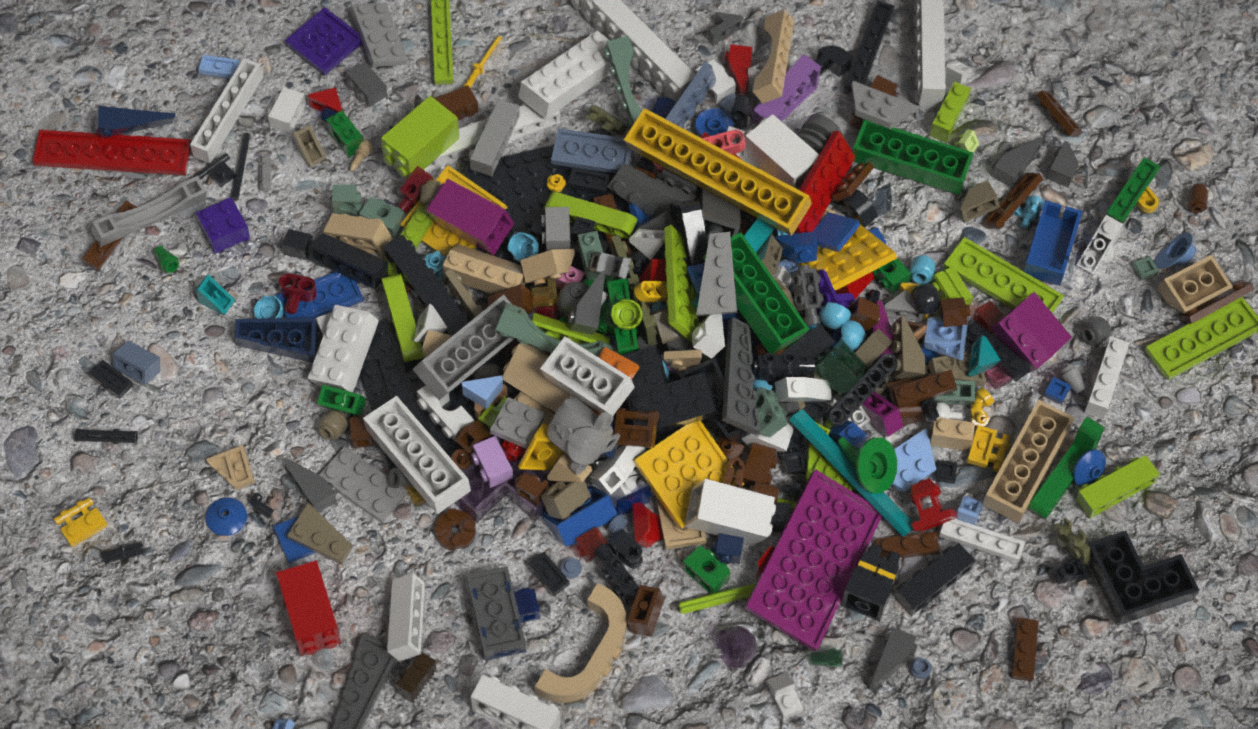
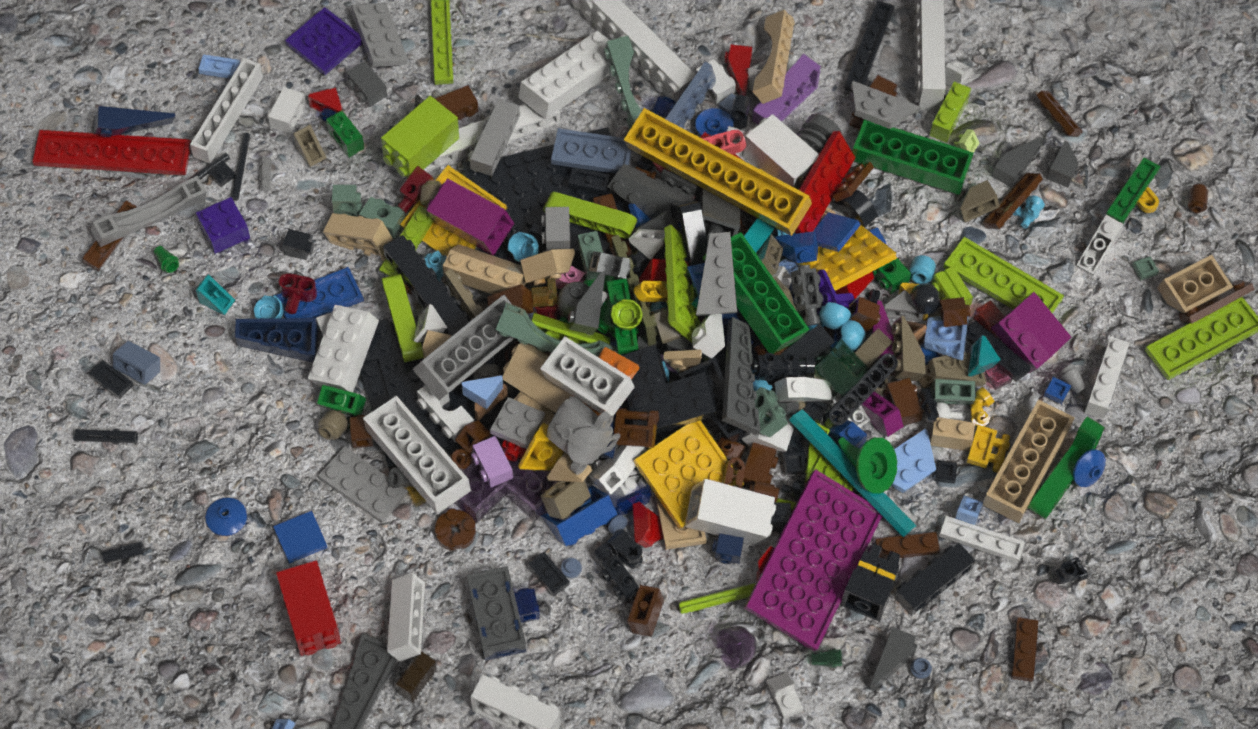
(84, 526): yellow plate -> none
(233, 467): tan wing -> none
(255, 502): black arm -> none
(311, 485): dark grey slope -> none
(319, 535): dark tan wing -> none
(348, 260): black brick -> none
(361, 153): tan bar -> none
(478, 68): yellow sword -> none
(490, 414): lime plate -> none
(531, 488): reddish brown brick -> none
(556, 187): yellow plate -> none
(575, 688): tan arch -> none
(582, 226): black plate -> none
(587, 544): clear red brick -> none
(612, 123): olive plate -> none
(709, 581): green brick -> none
(725, 26): dark grey slope -> none
(833, 59): black brick -> none
(925, 388): reddish brown plate -> none
(931, 516): red tile -> none
(1052, 243): blue piece -> none
(1074, 544): olive plate -> none
(1096, 330): dark grey head -> none
(1117, 486): lime brick -> none
(1134, 588): black brick -> none
(1178, 252): medium blue piece -> none

